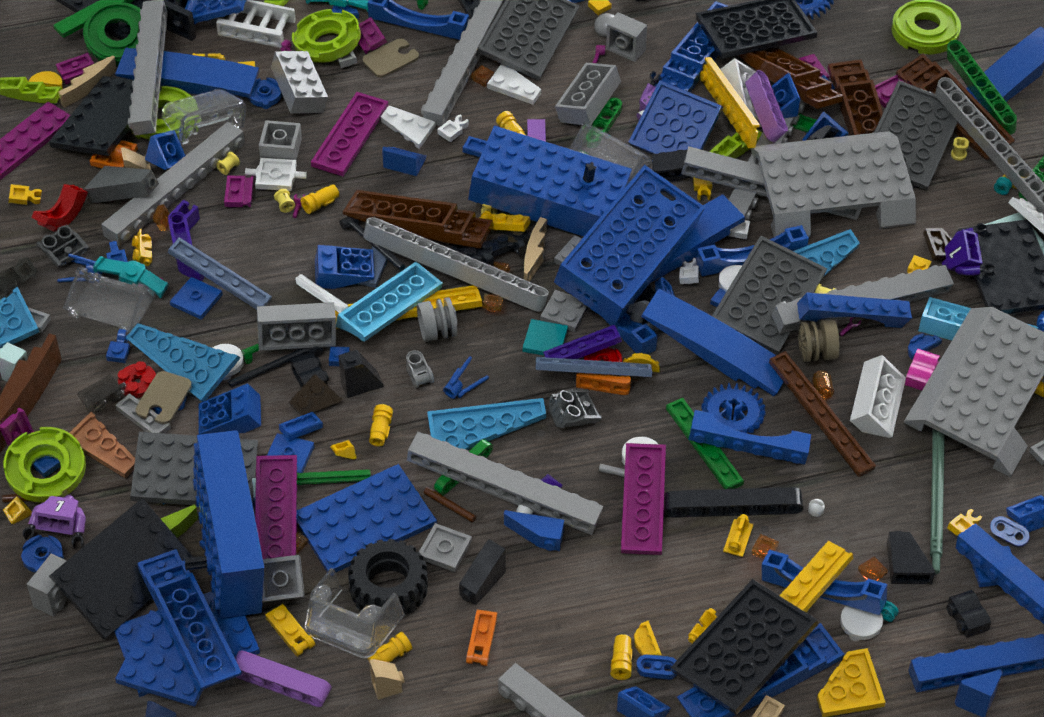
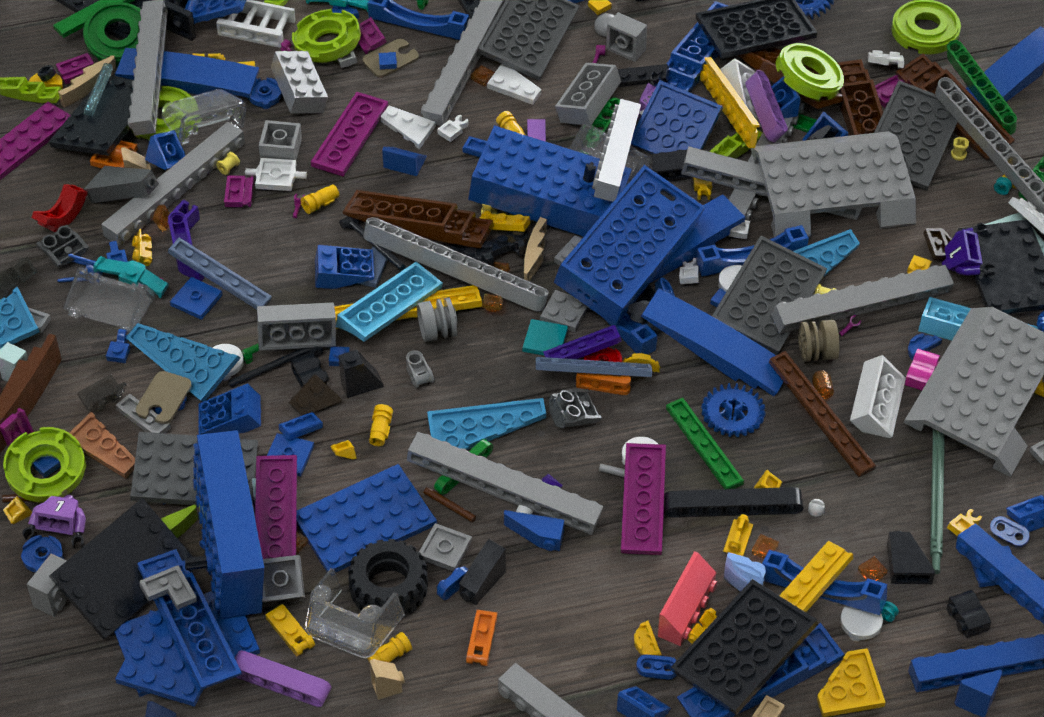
(21, 195): yellow plate -> none
(46, 72): none -> black tile
(98, 89): none -> clear light blue axle
(136, 371): red plate -> none
(169, 582): none -> light grey plate
(284, 200): light yellow bush -> none
(320, 293): white axle -> none
(332, 477): green axle -> none
(387, 60): none -> blue tile
(450, 586): none -> blue plate
(454, 386): blue plant -> none
(615, 150): none -> brick
(622, 655): yellow axle -> none
(640, 75): none -> black plate
(687, 600): none -> coral slope
(742, 570): none -> light blue slope
(768, 480): none -> yellow slope
(789, 447): blue arch -> none
(805, 82): none -> lime piece
(821, 306): blue arch -> none
(886, 59): none -> white wing

